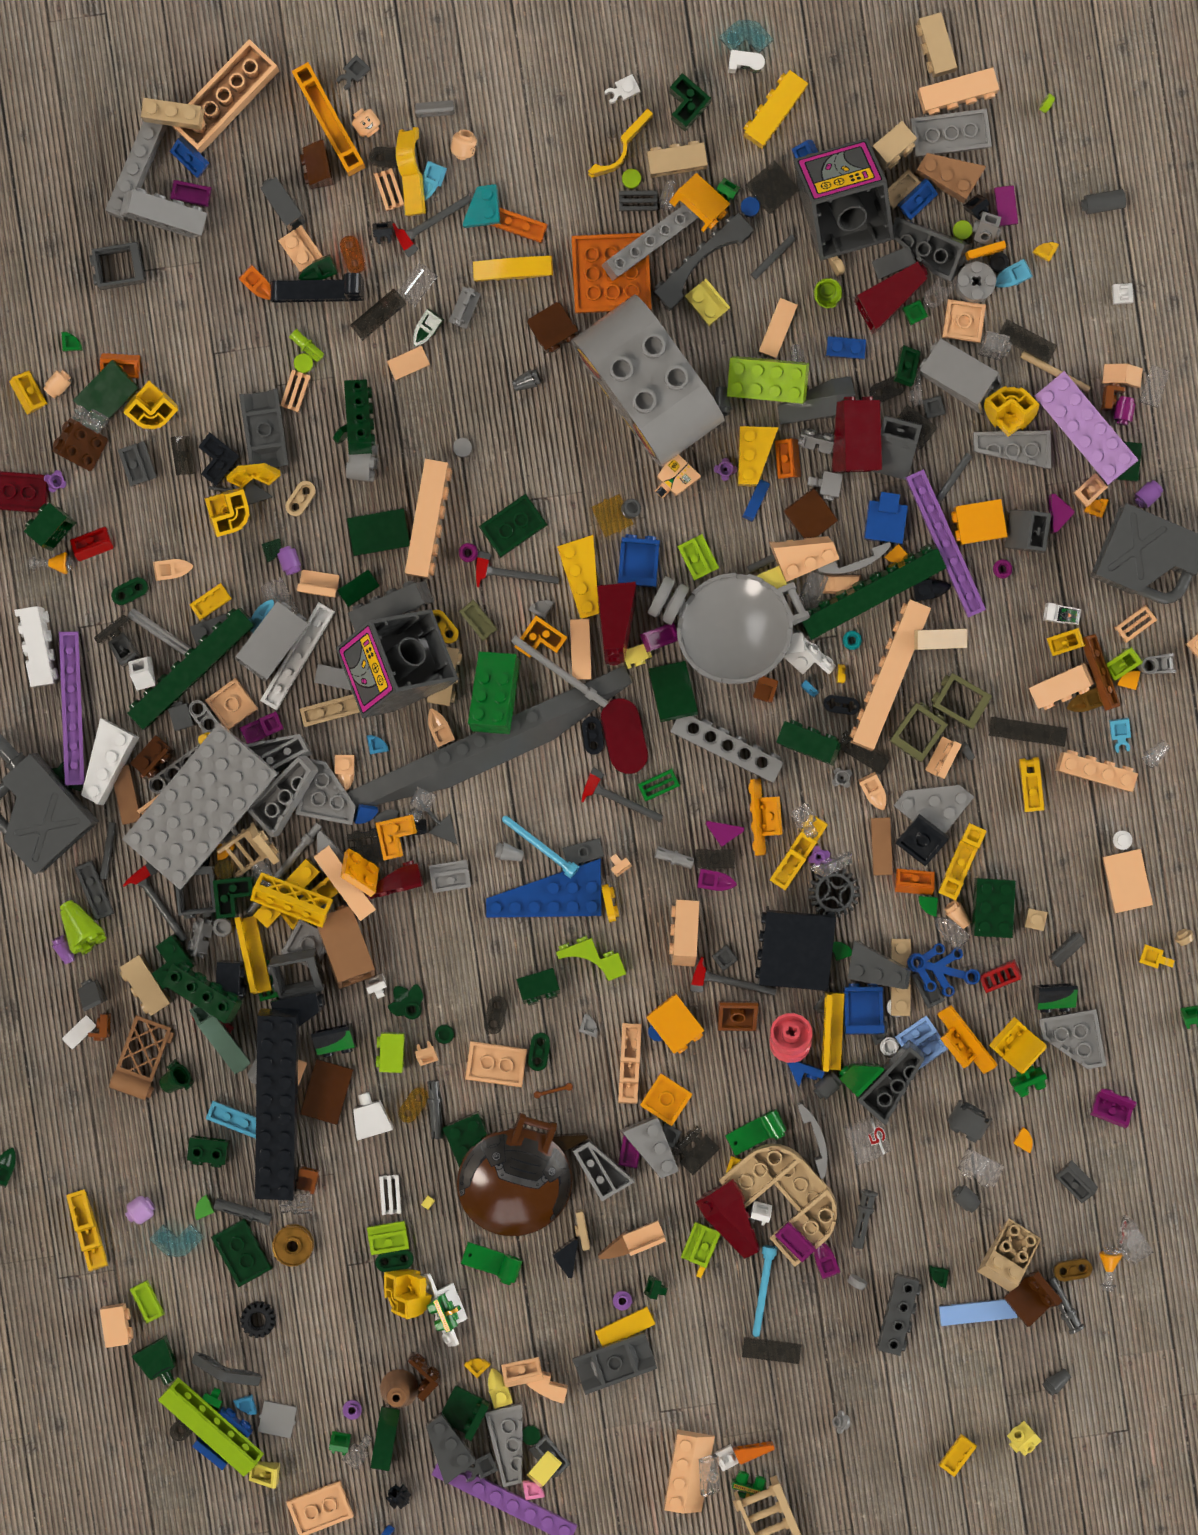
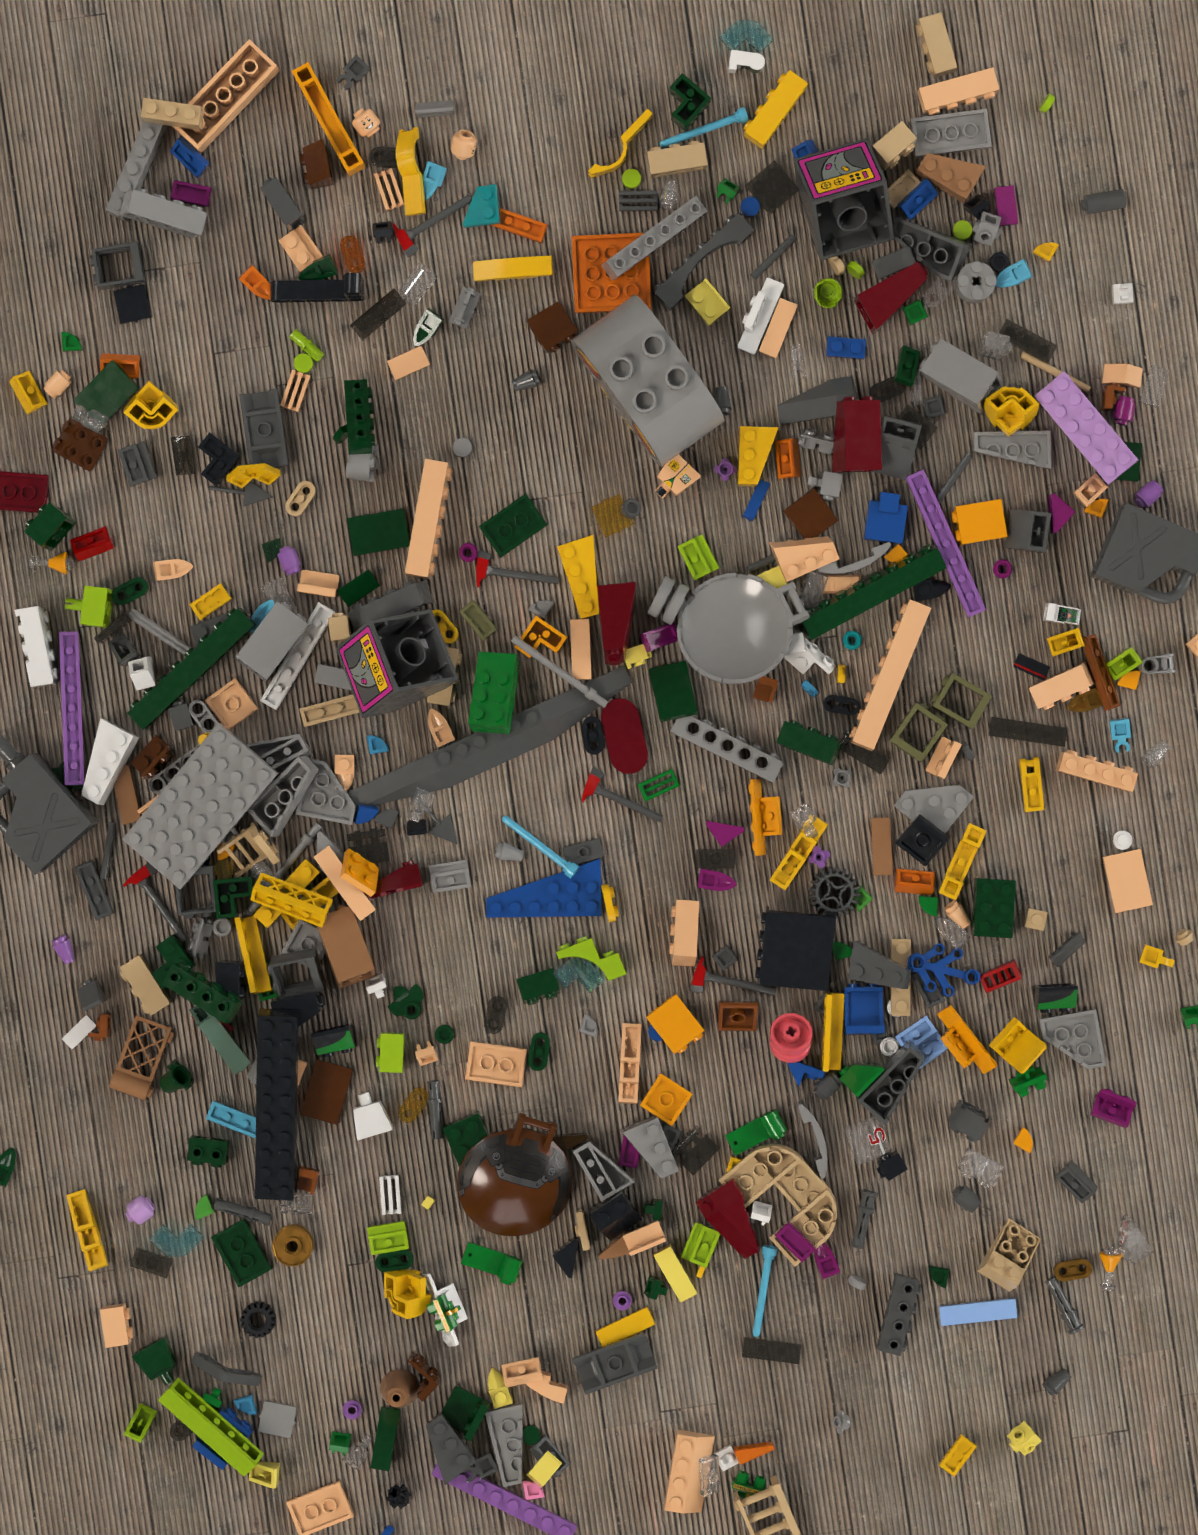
(57, 475): medium lavender plate -> none
(80, 928): lime cone -> none
(94, 607): none -> lime brick
(132, 304): none -> black piece
(140, 1423): none -> lime slope
(147, 1301): lime tile -> none
(151, 1262): none -> clear smoke plate
(227, 511): yellow brick -> none
(261, 728): magenta slope -> none
(339, 627): none -> tan brick
(390, 833): light orange tile -> none
(477, 1366): yellow tile -> none
(568, 1086): dark orange hinge -> none
(579, 970): none -> clear light blue plate
(614, 1215): none -> black slope
(620, 866): light nougat tile -> none
(624, 88): white plate -> none
(639, 560): blue panel -> none
(655, 1209): none -> dark green tile
(674, 857): light grey pin -> none
(675, 1273): none -> light yellow slope
(702, 201): light orange panel -> none
(739, 116): none -> medium azure piece
(759, 315): none -> white bracket
(767, 379): lime brick -> none
(832, 864): clear slope -> none
(855, 269): none -> lime tile
(863, 900): none -> bright green tile
(874, 790): light nougat plate -> none
(891, 1165): none -> black brick
(940, 639): tan tile -> none
(963, 321): light nougat tile -> none
(985, 250): light orange tile -> none
(1031, 666): none -> black sticker
(1032, 1298): reddish brown bracket -> none
(1122, 633): light nougat tile -> none

